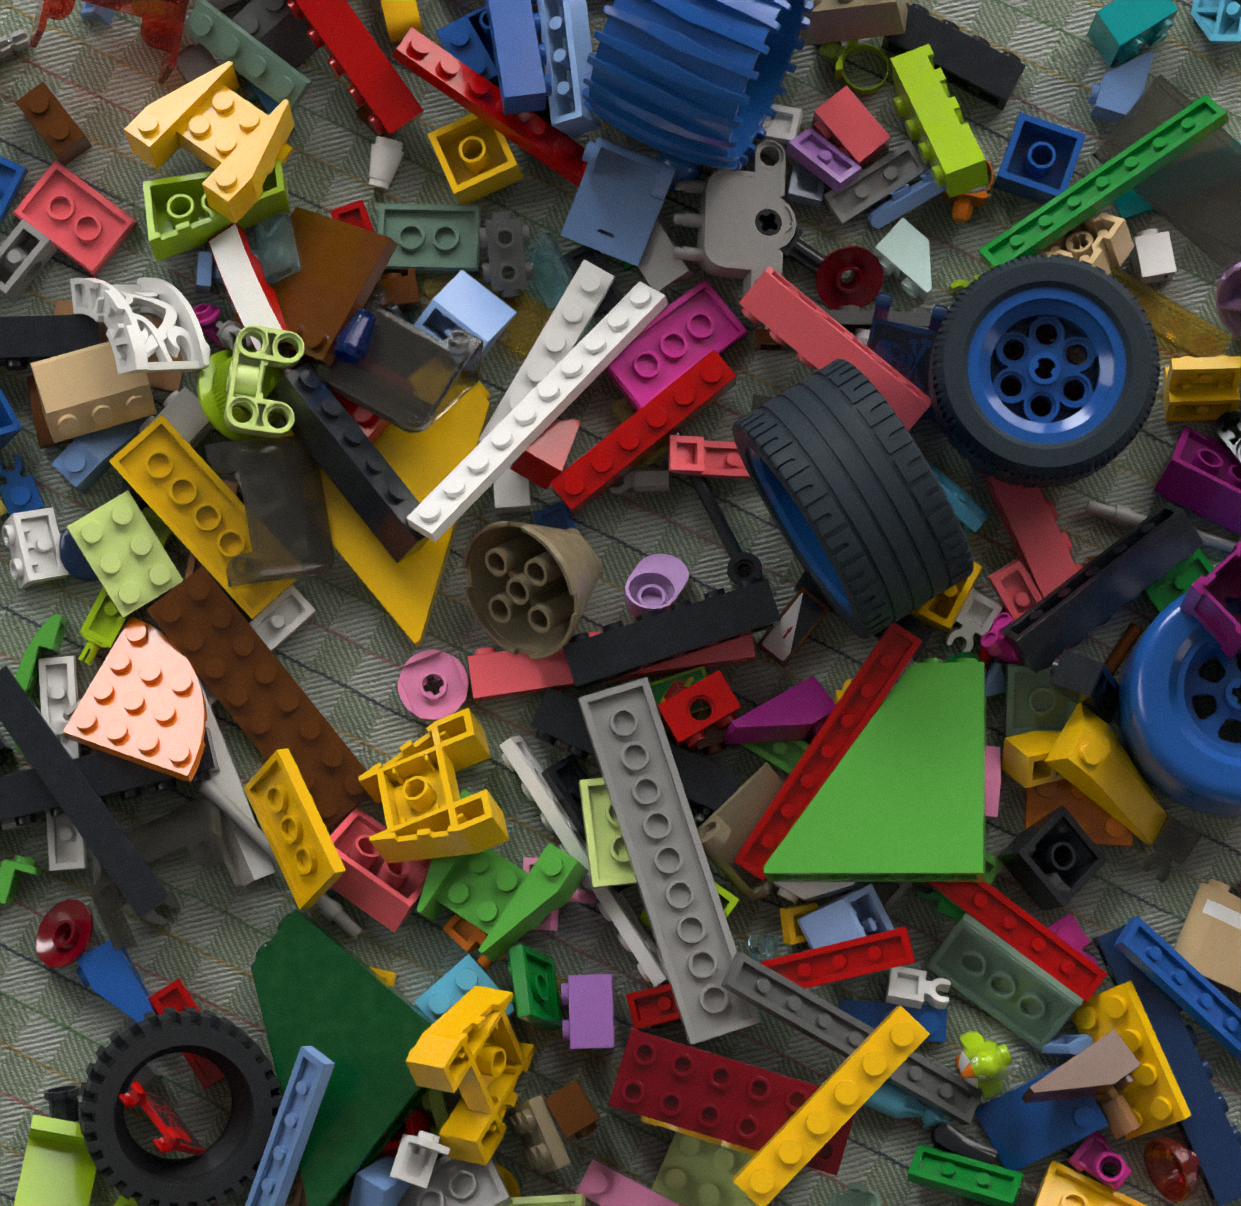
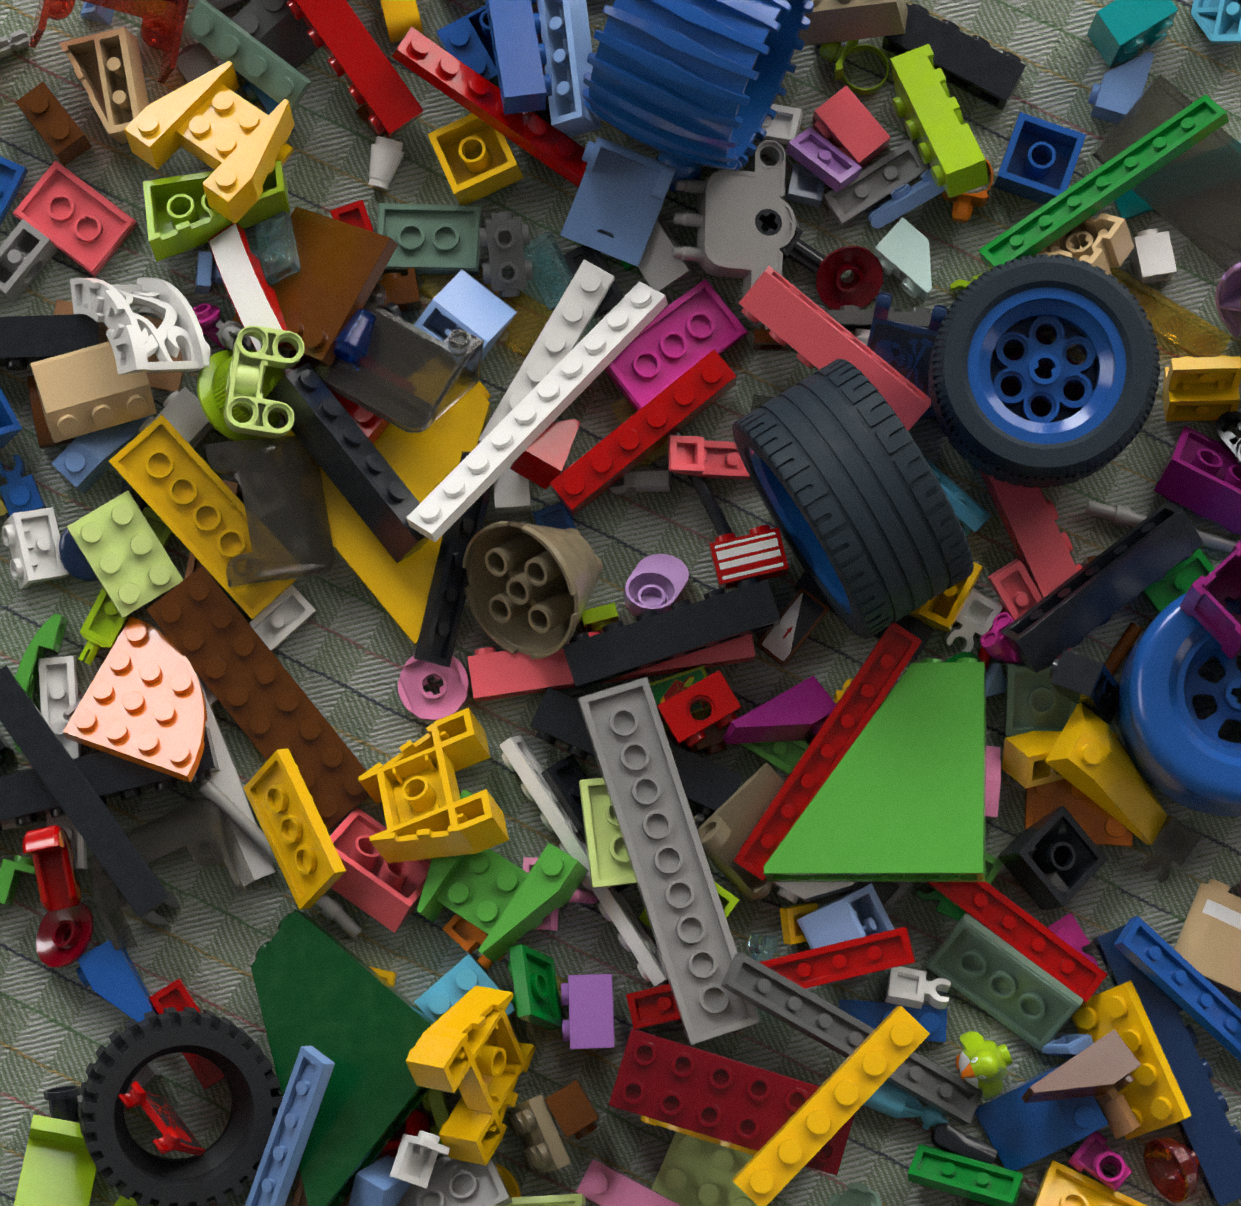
(53, 867): none -> red animal
(111, 75): none -> tan wedge
(447, 587): none -> black plate
(599, 617): none -> lime plate
(748, 556): none -> brick

